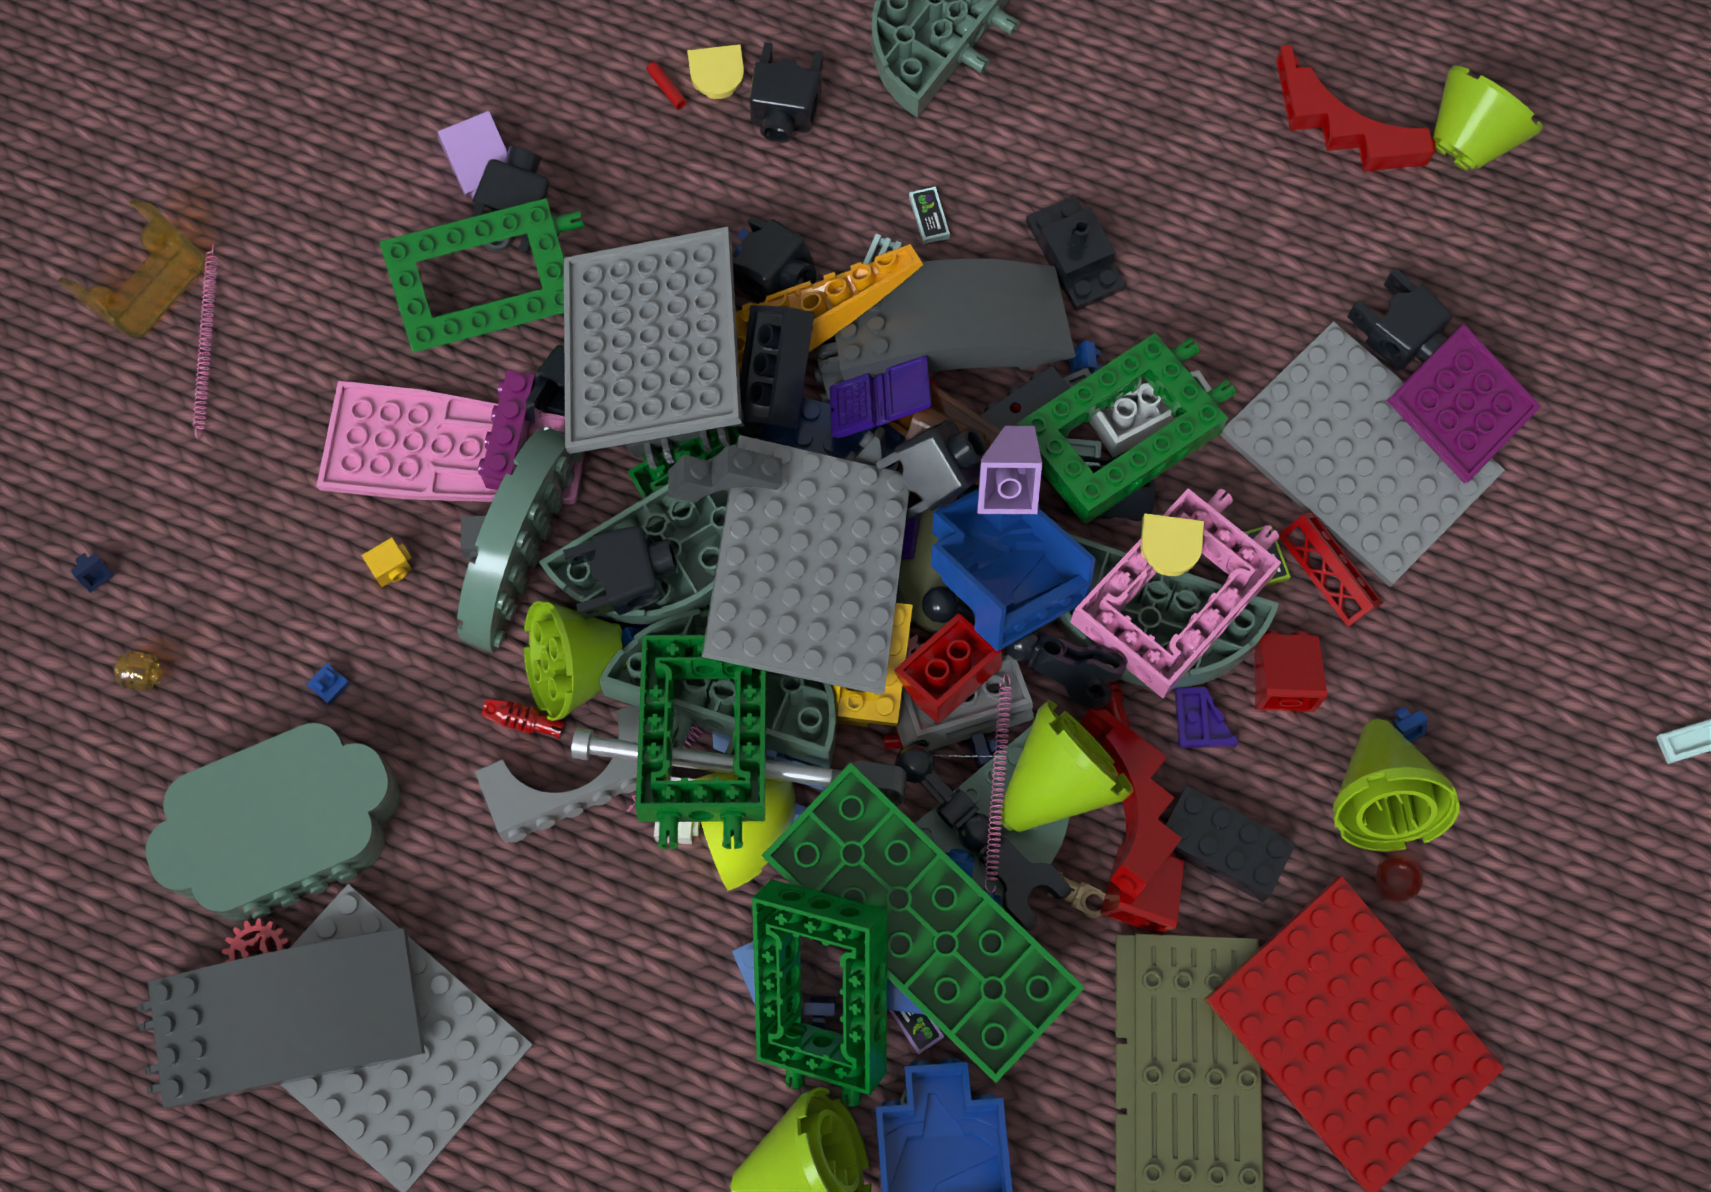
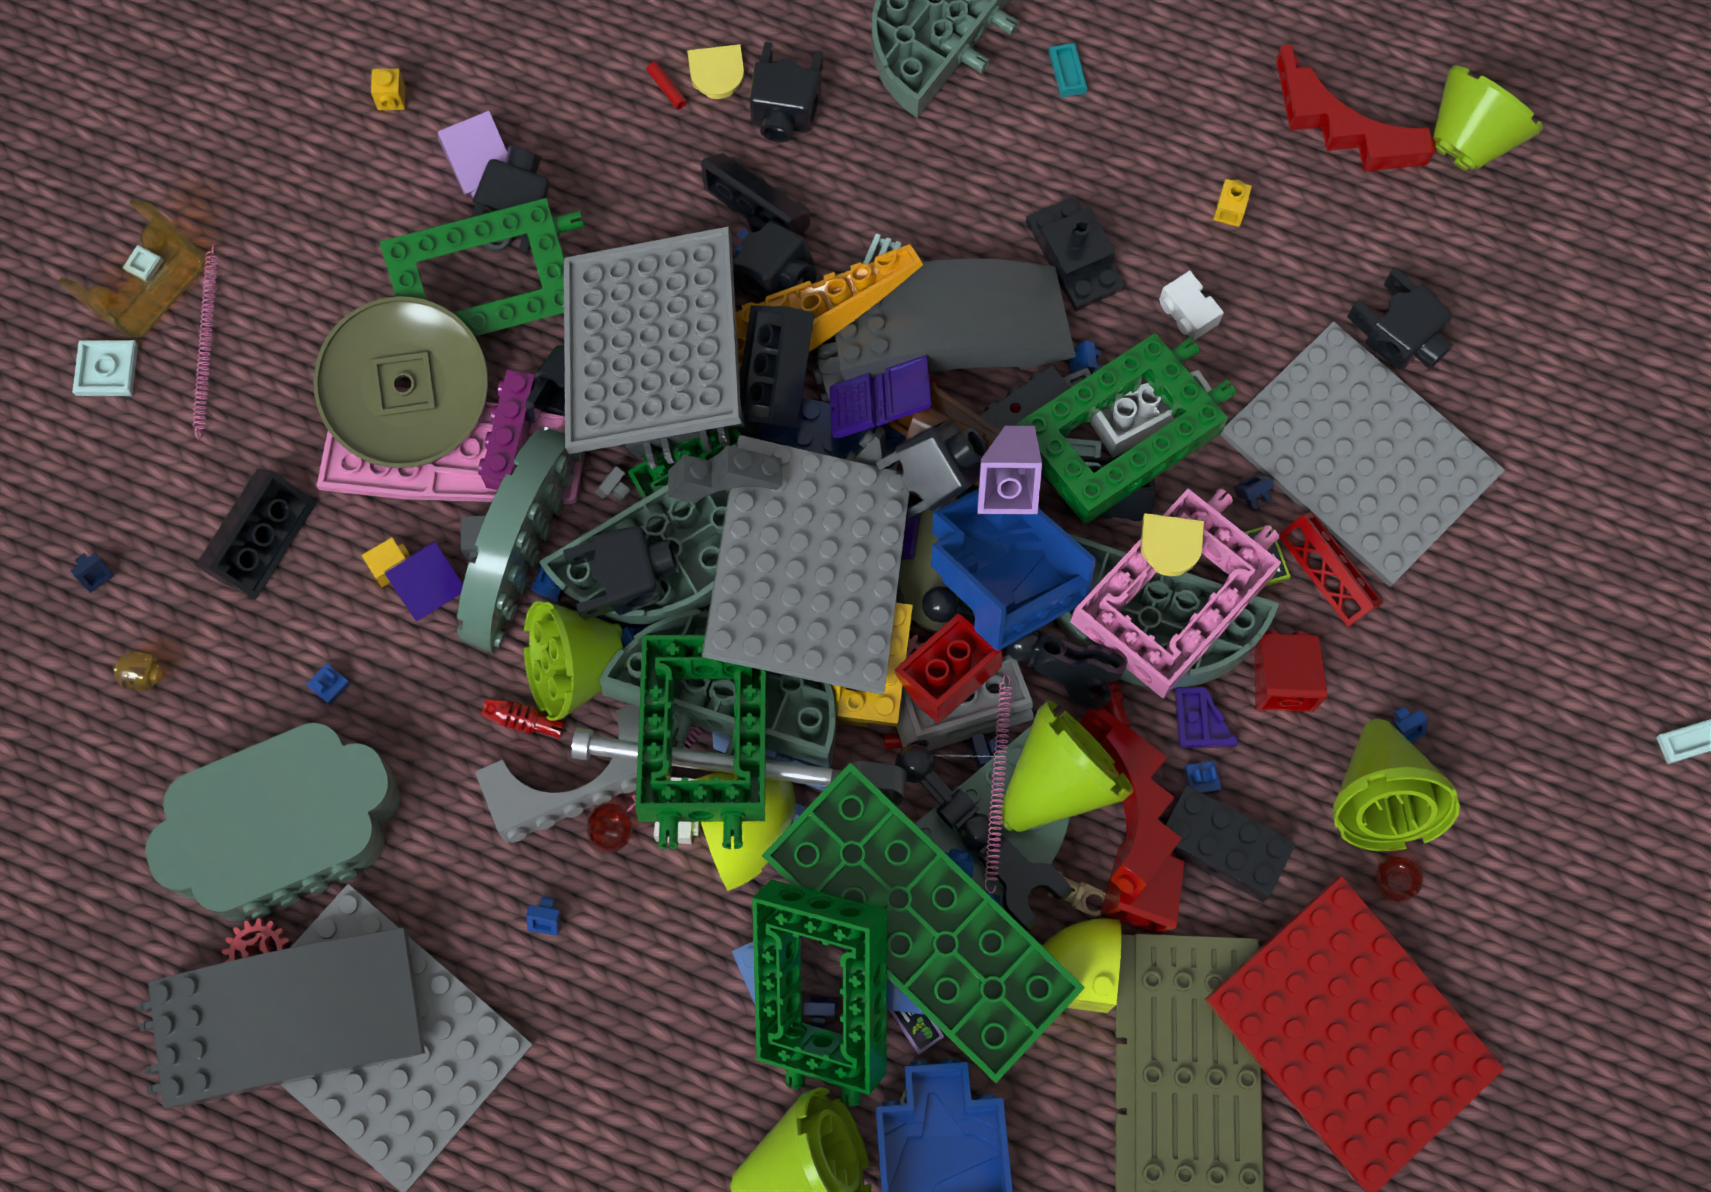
(105, 368): none -> light aqua tile
(143, 264): none -> light aqua tile
(256, 533): none -> black slope
(371, 353): none -> olive dish
(388, 89): none -> yellow brick
(424, 580): none -> dark purple tile
(544, 917): none -> blue tile
(546, 587): none -> blue tile
(609, 827): none -> clear red hair
(612, 485): none -> light grey tile
(750, 194): none -> black slope
(929, 215): tile -> none
(1067, 70): none -> teal tile
(1093, 957): none -> neon yellow brick
(1189, 307): none -> white brick
(1203, 777): none -> blue tile
(1232, 202): none -> yellow brick
(1252, 488): none -> dark blue tile
(1463, 403): magenta tile -> none

